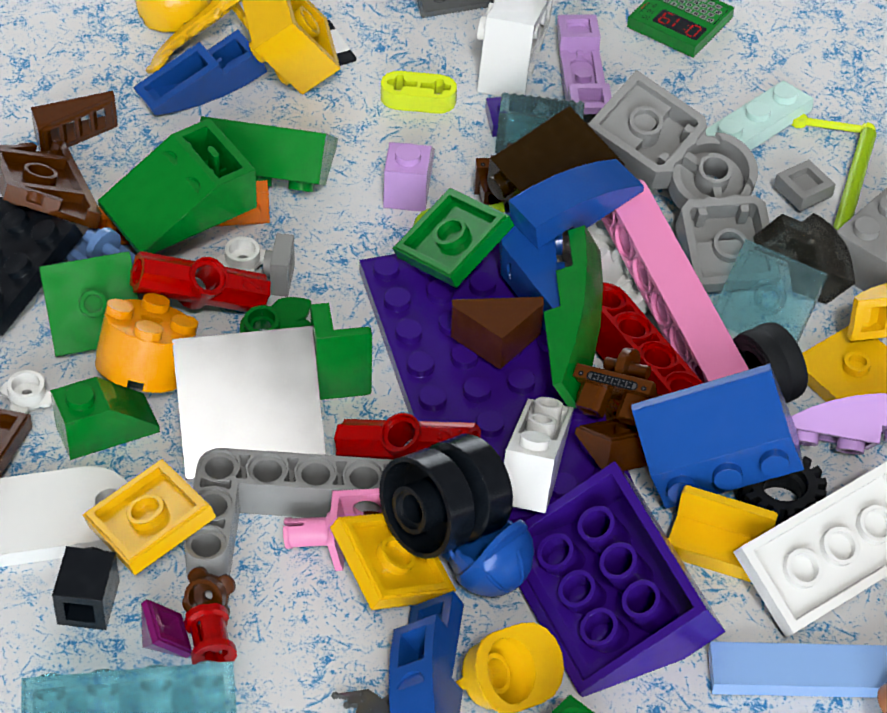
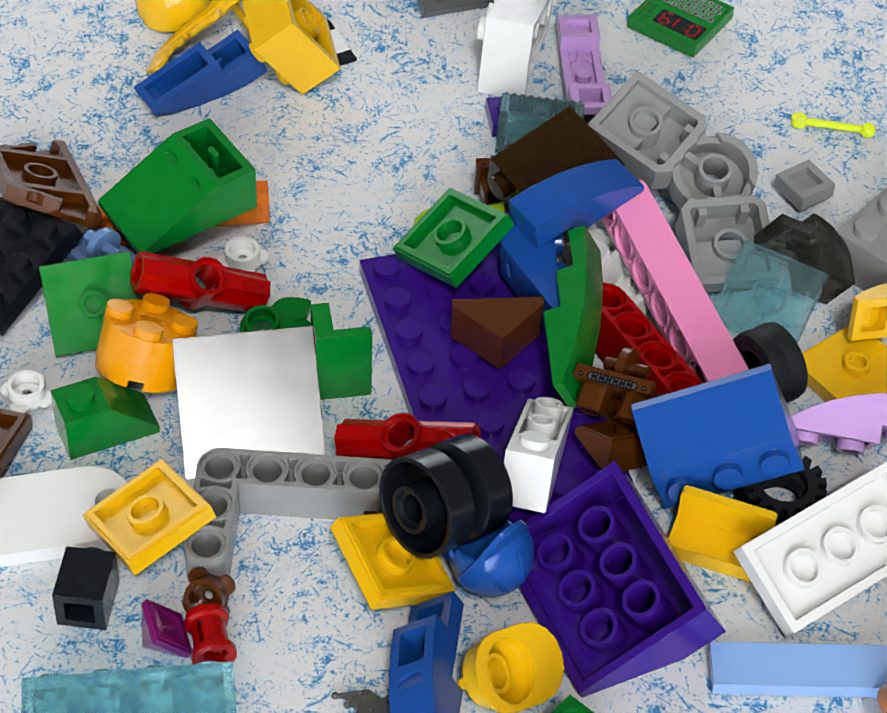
(54, 119): reddish brown slope -> none
(280, 264): light grey plate -> none
(282, 152): green slope -> none
(317, 531): bright pink bracket -> none
(407, 176): lavender slope -> none
(418, 92): neon yellow beam -> none
(764, 115): light aqua plate -> none
(855, 177): lime bar -> none

